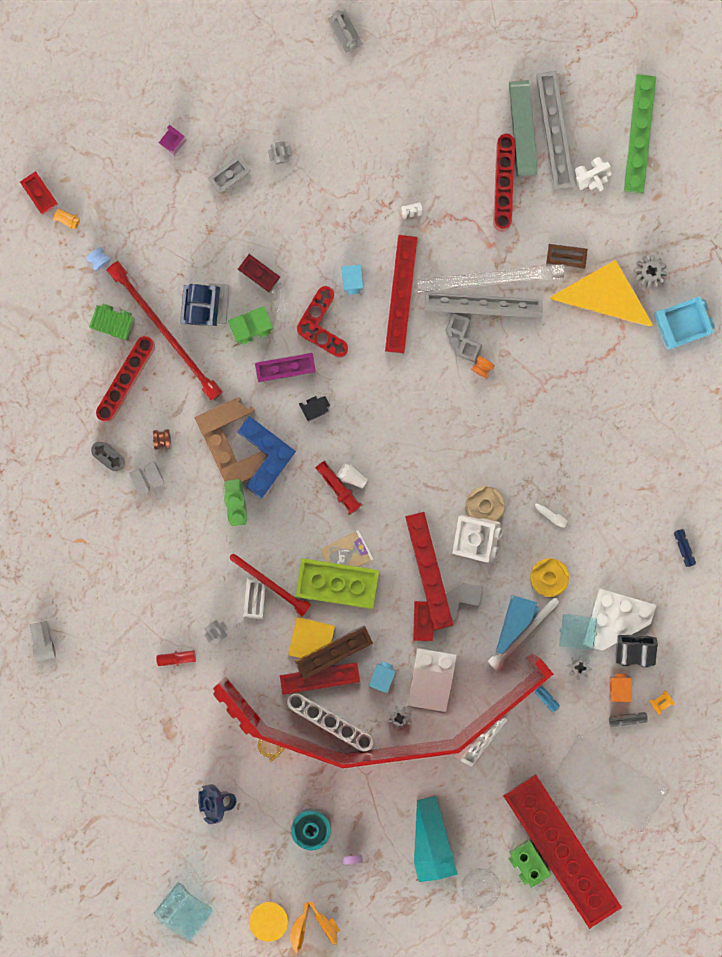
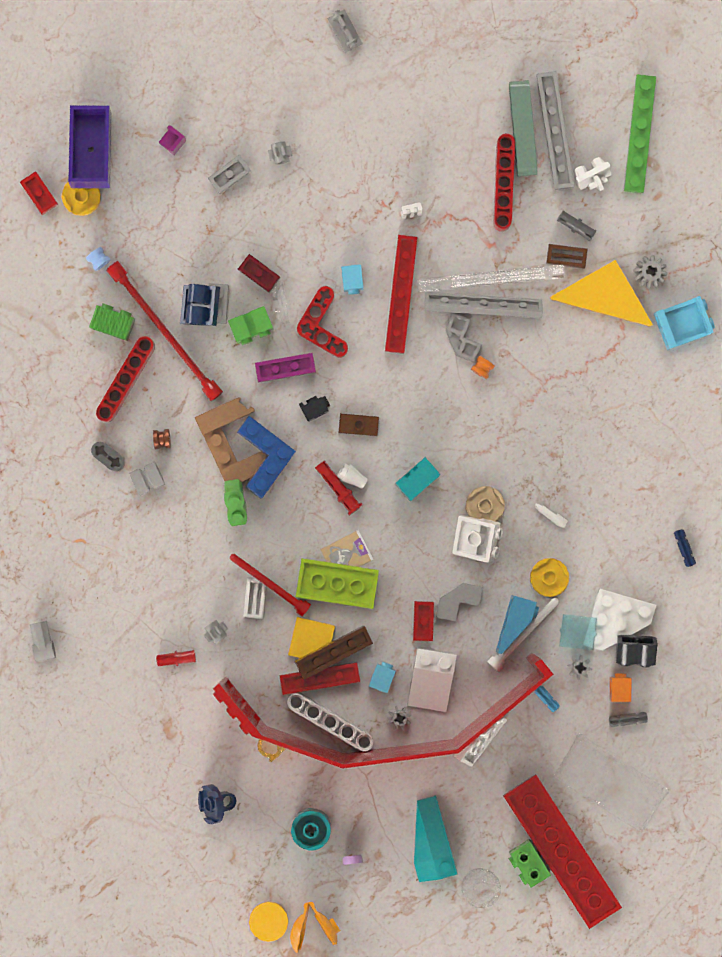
(67, 219): light orange pin -> none
(80, 200): none -> yellow tile
(89, 129): none -> dark purple piece
(182, 912): clear light blue bracket -> none
(358, 424): none -> reddish brown plate
(417, 479): none -> teal piece
(429, 571): red plate -> none
(576, 225): none -> dark grey pin
(658, 708): light orange bush -> none

